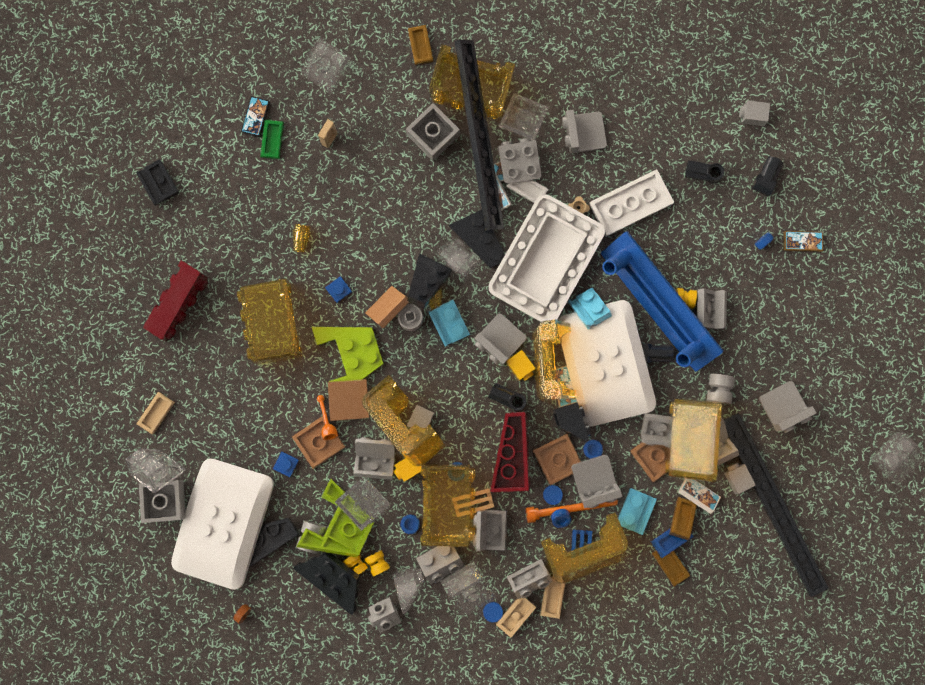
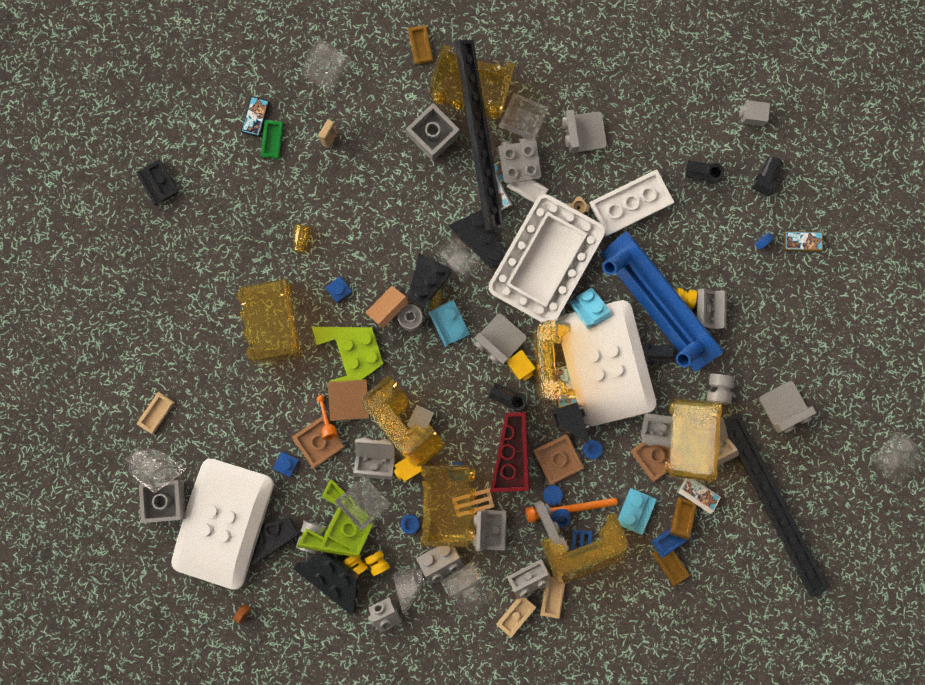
(175, 301): dark red wedge -> none
(492, 612): blue tile -> none
(551, 527): none -> light grey plate
(595, 481): light grey bracket -> none
(739, 478): light grey brick -> none

